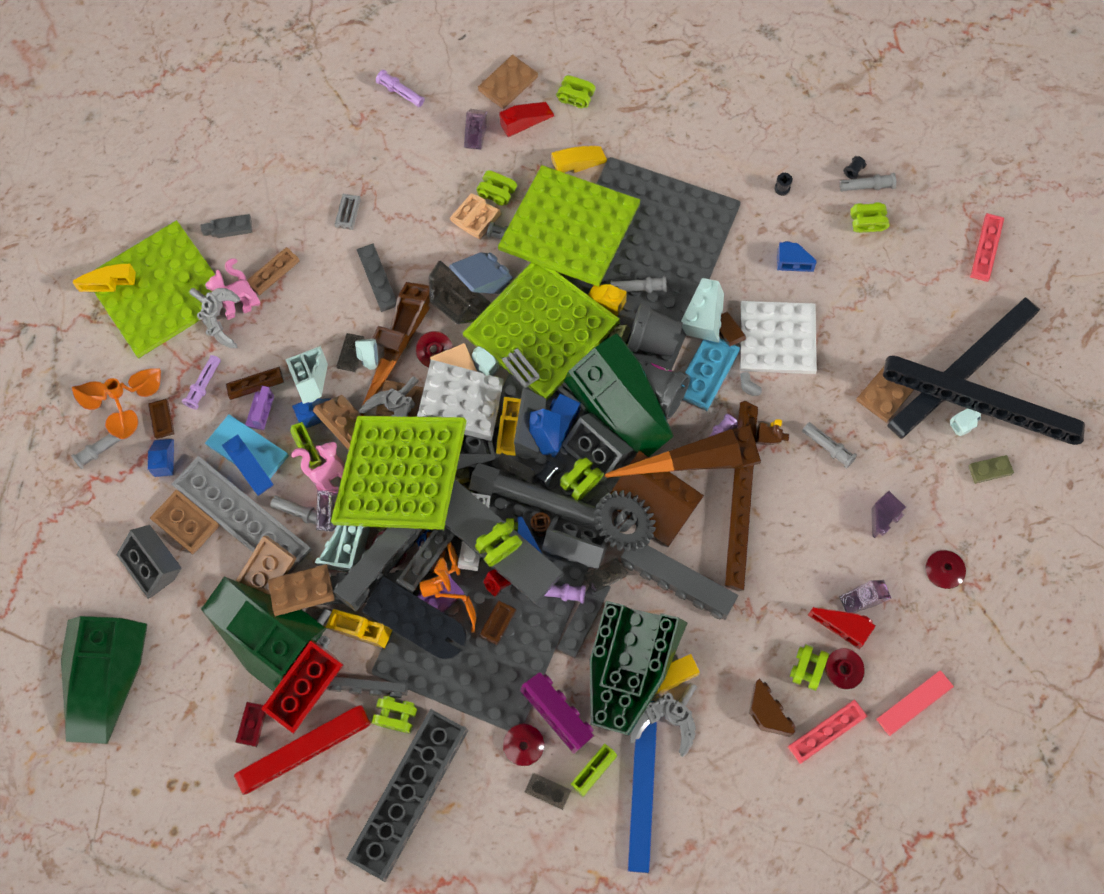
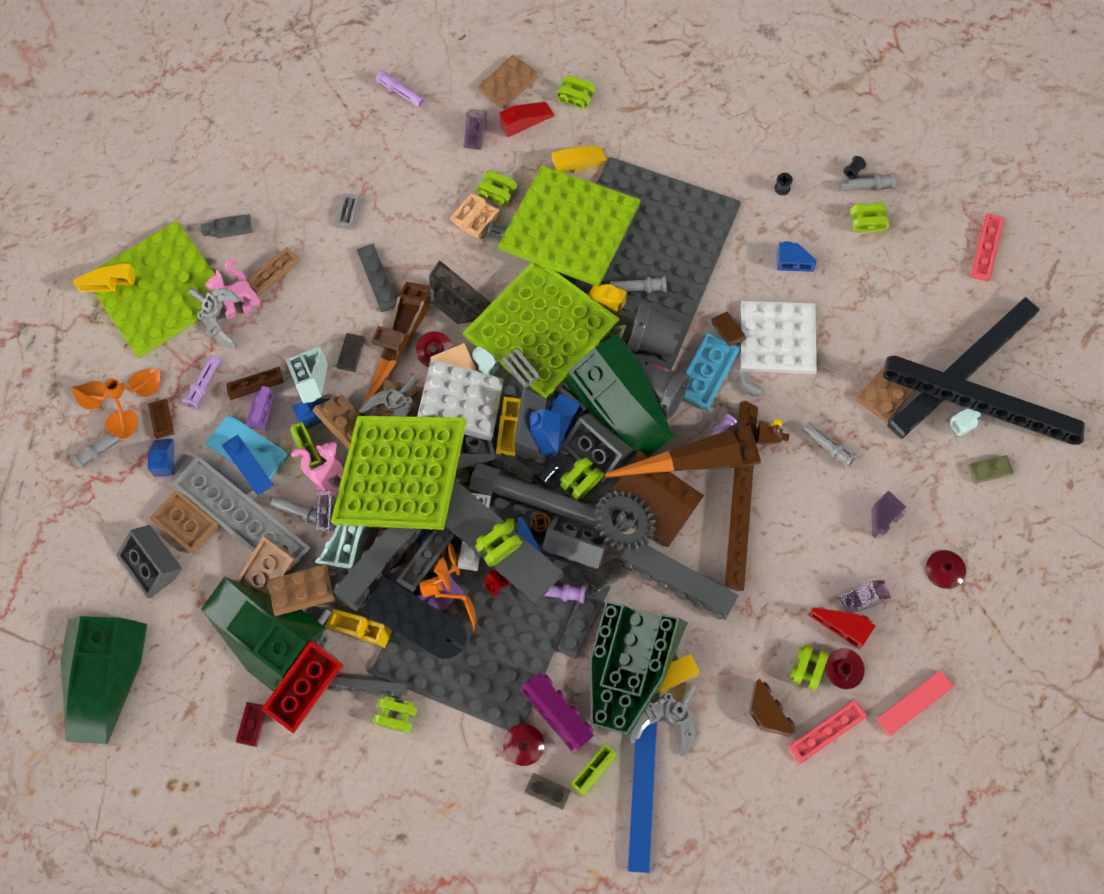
(302, 749): red beam -> none
(367, 352): light aqua rock -> none
(407, 795): dark grey tile -> none
(482, 273): sand blue slope -> none
(497, 622): reddish brown tile -> none
(705, 311): light aqua wedge -> none

